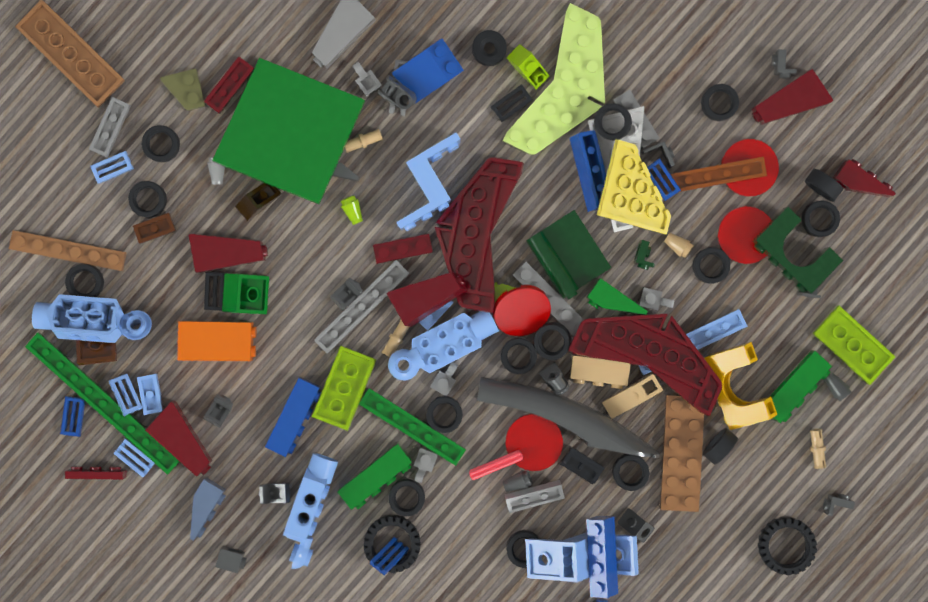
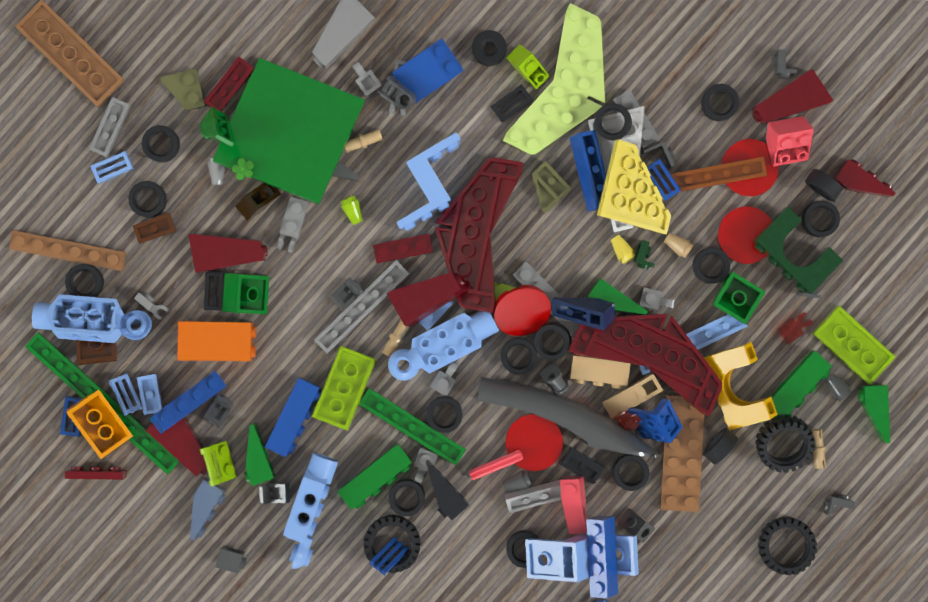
(99, 423): none -> light orange slope
(122, 448): light blue tile -> none
(147, 301): none -> light grey plate
(187, 402): none -> blue brick
(217, 127): none -> green slope
(218, 463): none -> lime plate
(243, 169): none -> bright green plant
(257, 461): none -> green slope
(292, 222): none -> light grey hinge
(448, 498): none -> black slope
(549, 186): none -> olive wing
(568, 254): dark green door -> none
(574, 503): none -> coral slope
(586, 311): none -> dark blue slope
(622, 249): none -> light yellow cone
(627, 421): none -> clear red plate
(660, 424): none -> blue bracket
(738, 297): none -> green slope
(789, 140): none -> coral slope
(792, 329): none -> clear red plate
(793, 460): none -> black tyre
(876, 406): none -> green slope

